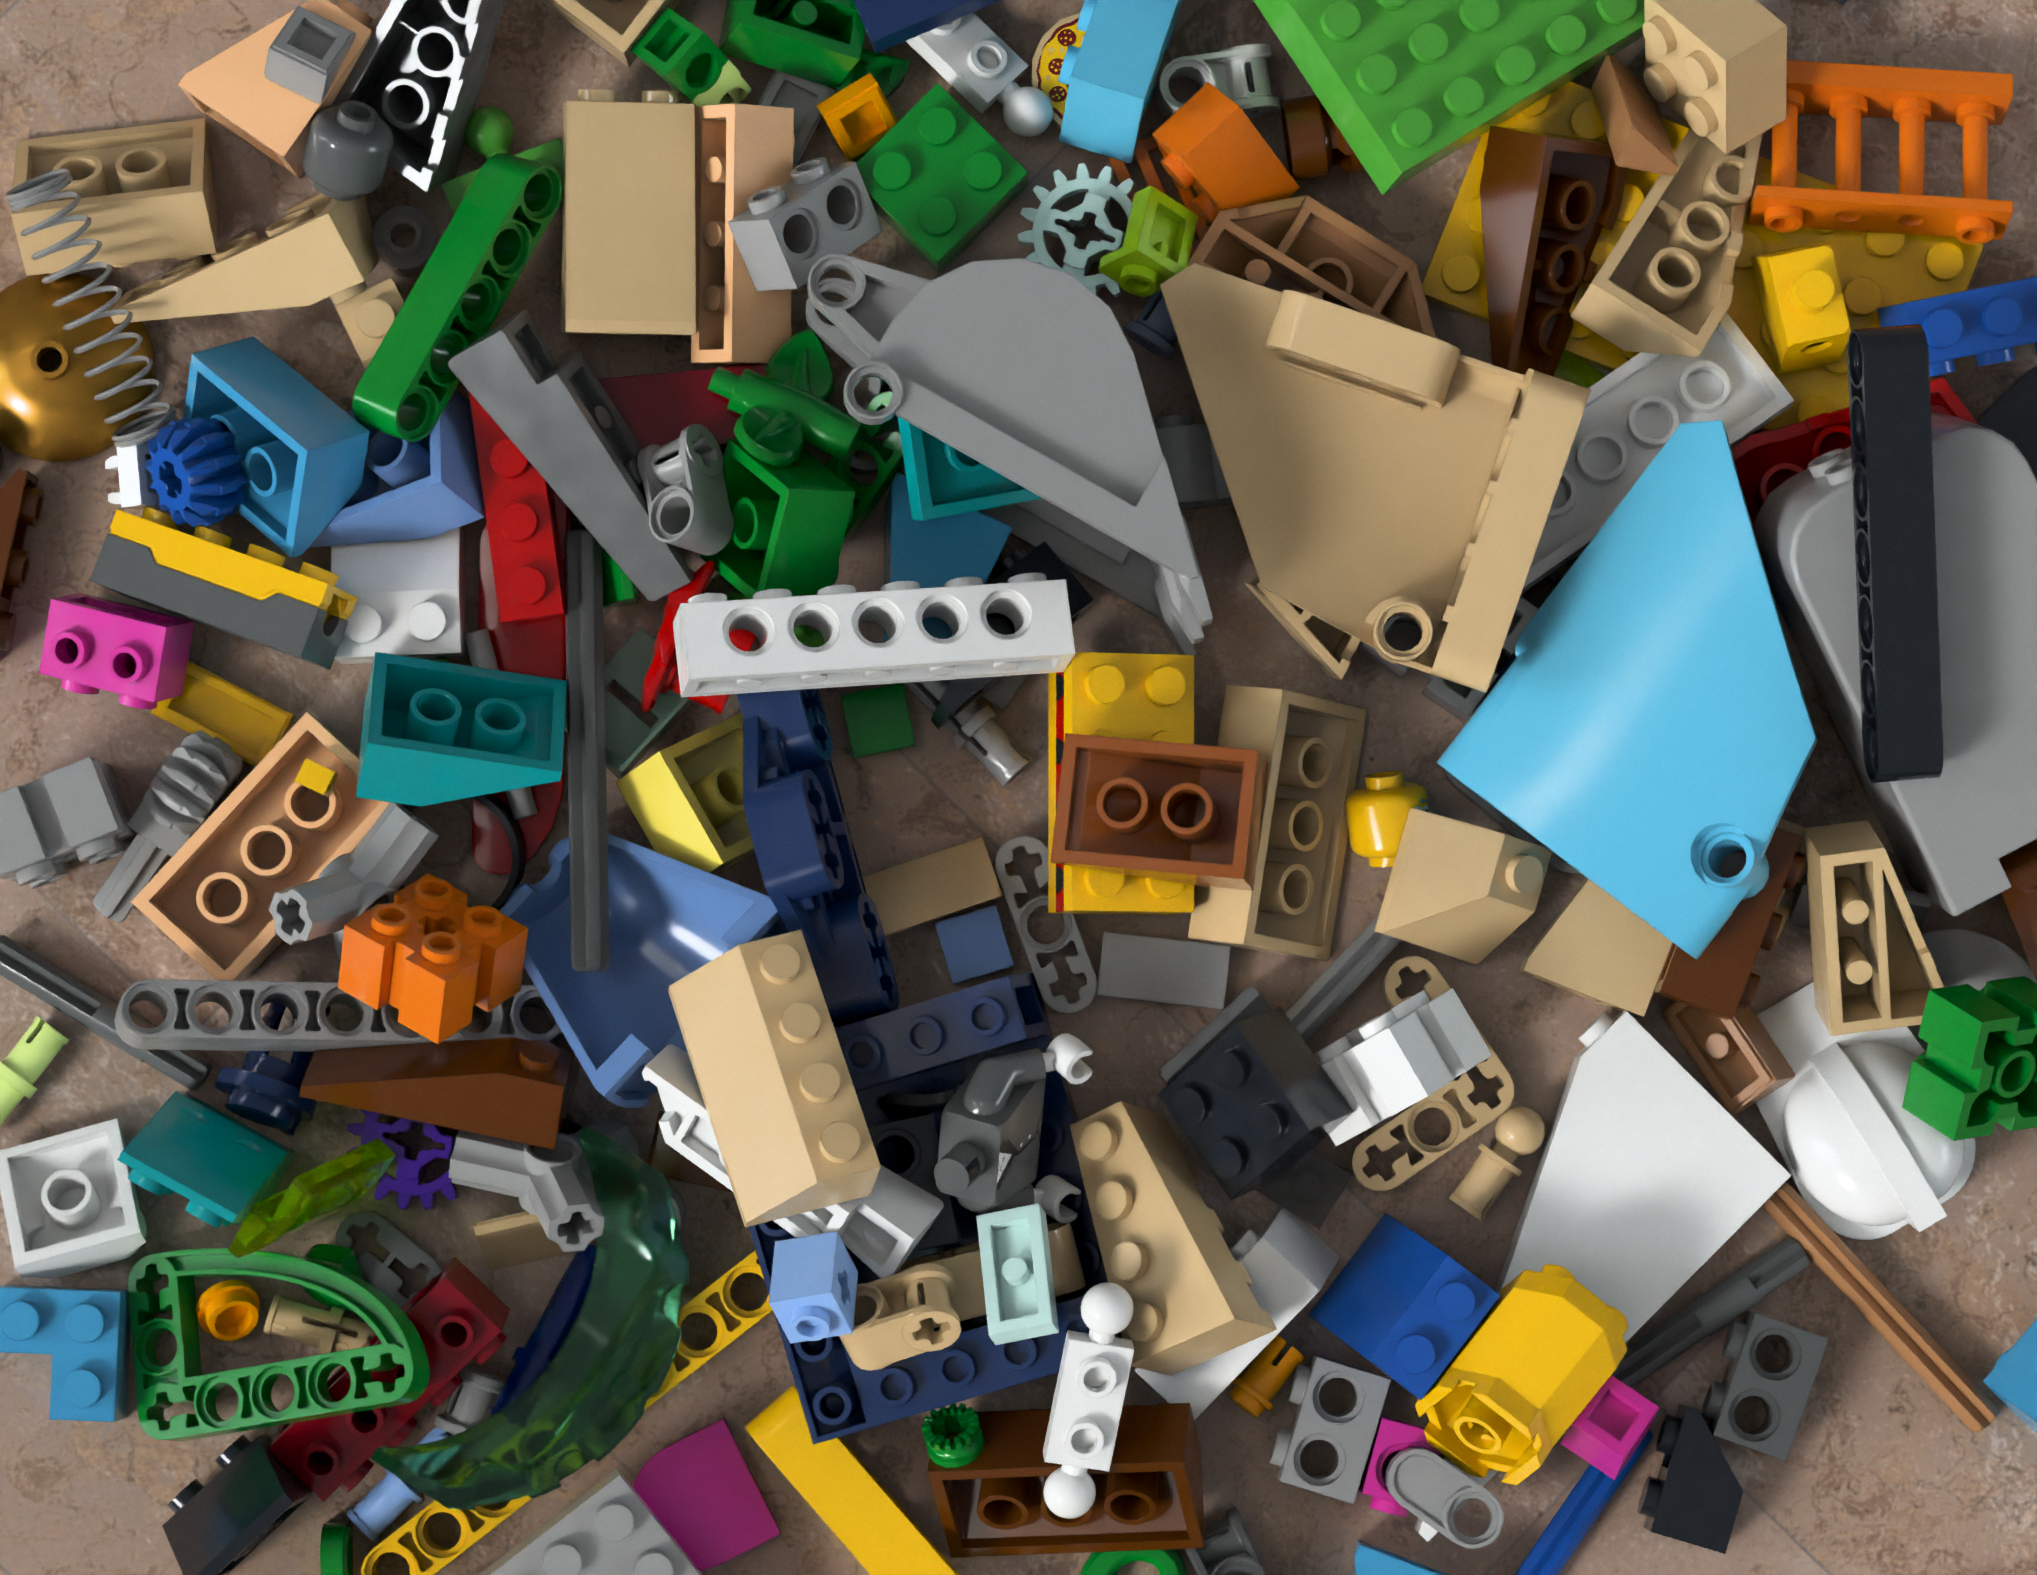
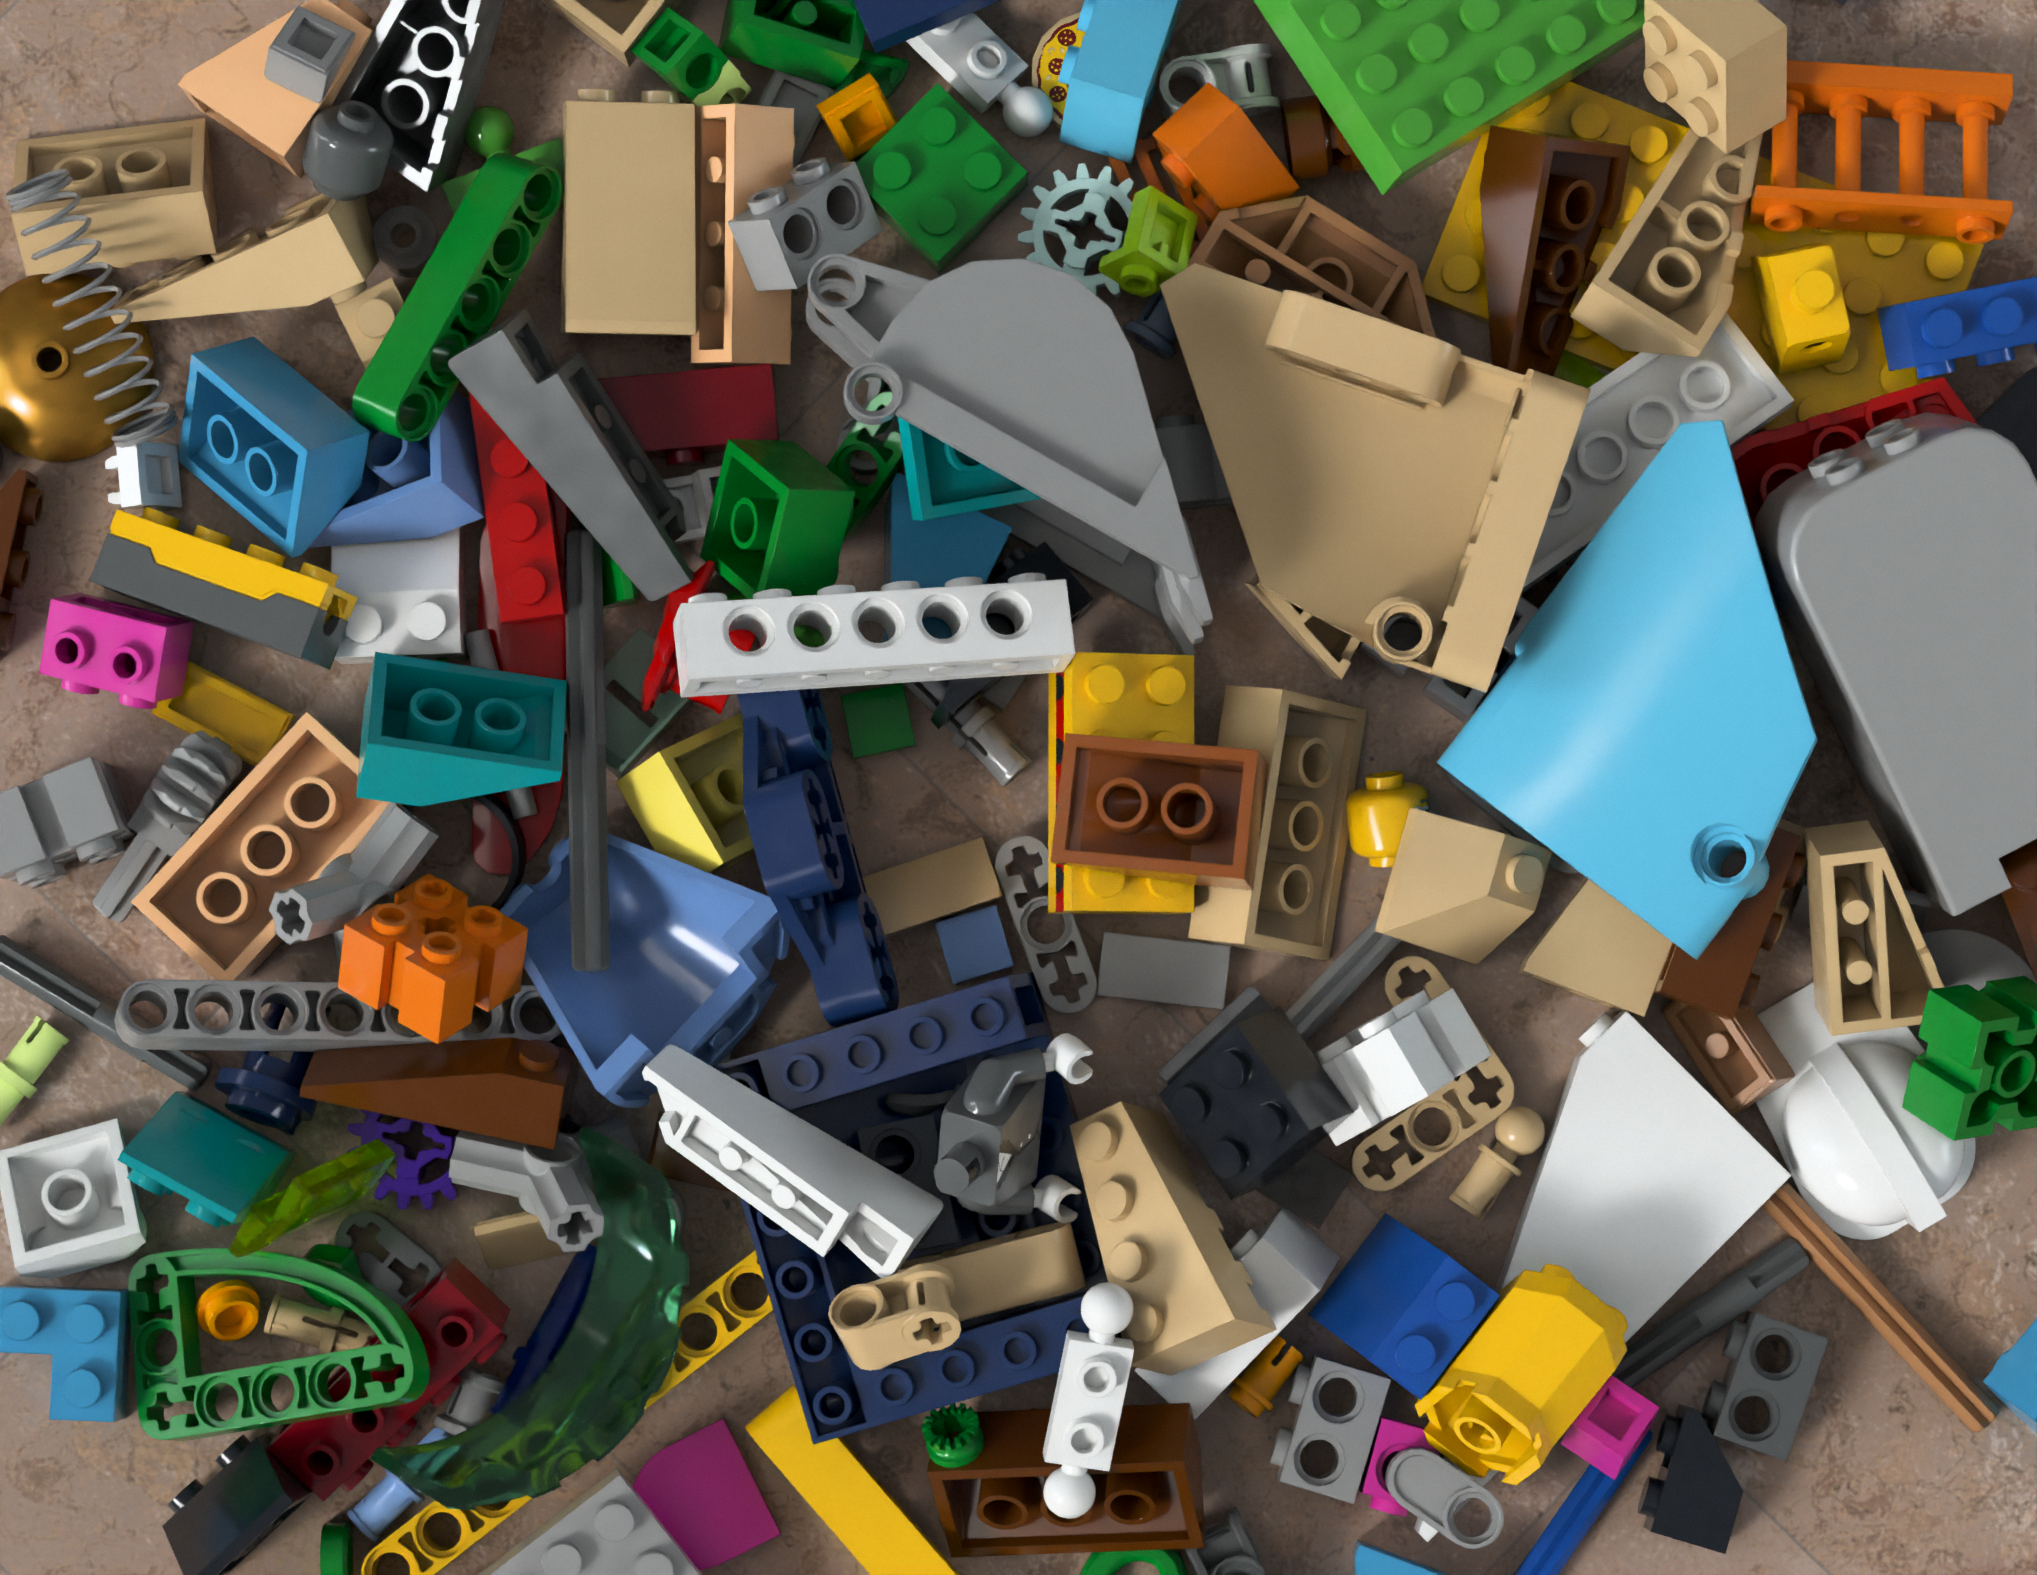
(196, 471): blue gear -> none
(316, 777): yellow piece -> none
(686, 495): light grey piece -> none
(775, 1080): tan slope -> none
(788, 404): green plant -> none
(813, 1287): light blue brick -> none
(1017, 1274): light aqua plate -> none
(1632, 120): medium nougat slope -> none
(1895, 552): black beam -> none

